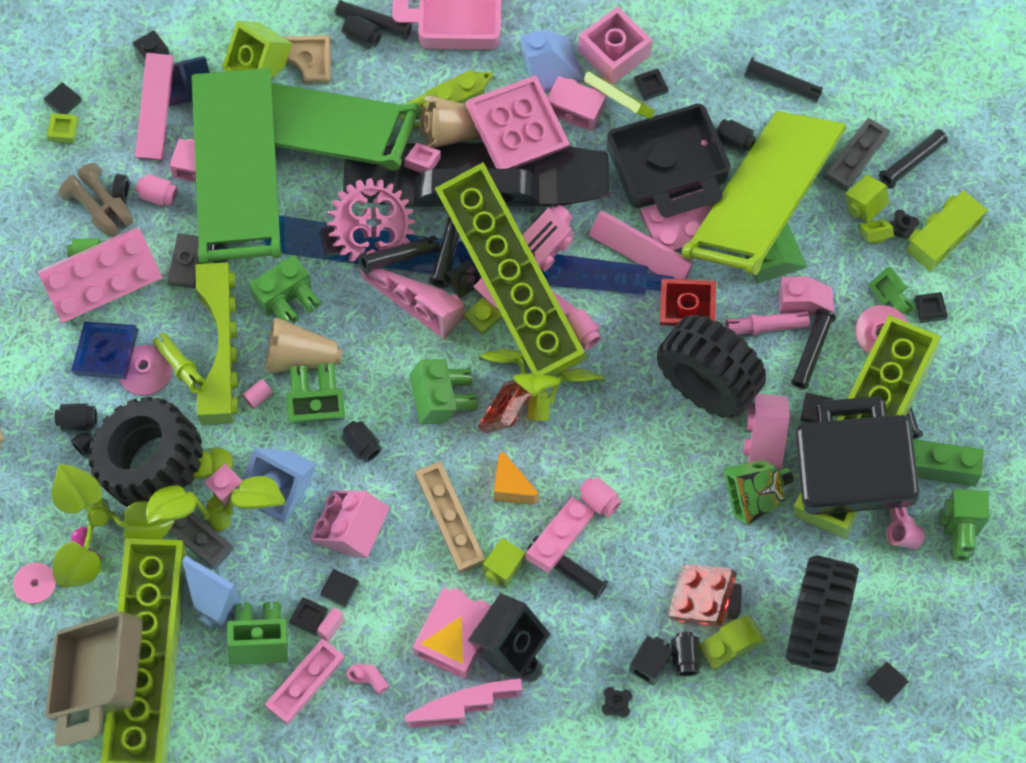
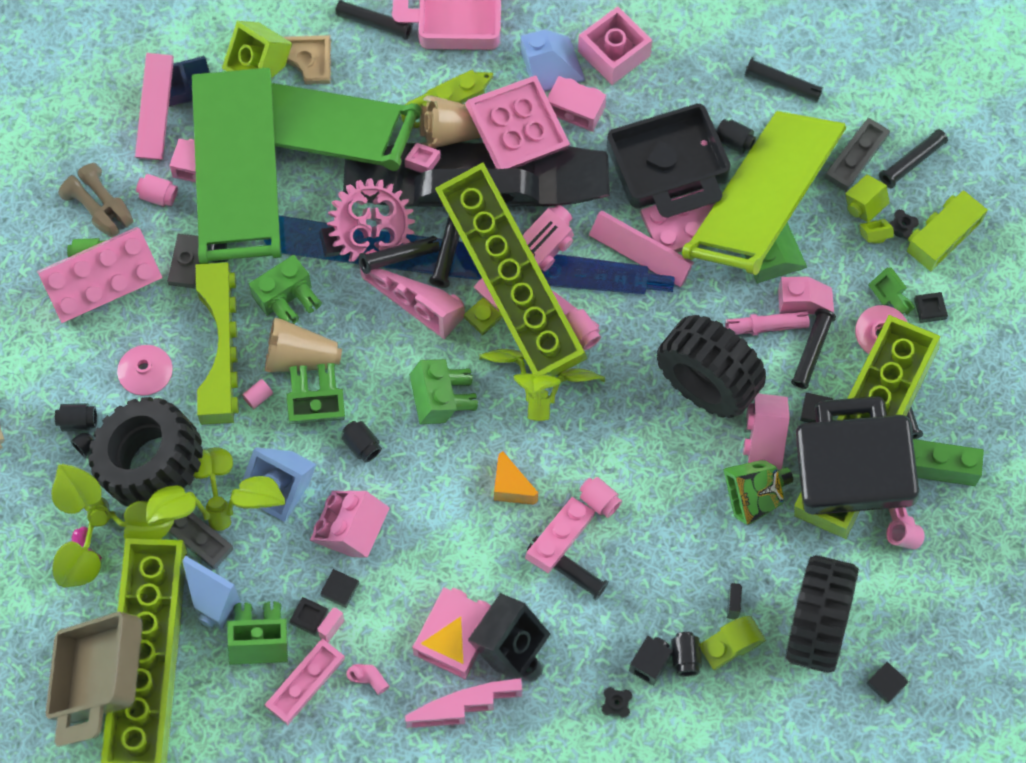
(29, 576): bright pink piece -> none
(62, 99): black tile -> none
(62, 128): lime plate -> none
(105, 350): clear blue plate -> none
(121, 187): black tile -> none
(149, 44): black brick -> none
(184, 369): lime pin -> none
(223, 483): bright pink plate -> none
(361, 31): black brick -> none
(450, 517): tan plate -> none
(463, 278): black plate -> none
(503, 563): lime brick -> none
(505, 407): clear red plate -> none
(619, 95): lime tile -> none
(651, 84): black tile -> none
(686, 298): red slope -> none
(702, 594): clear red plate -> none
(963, 519): bright green brick -> none

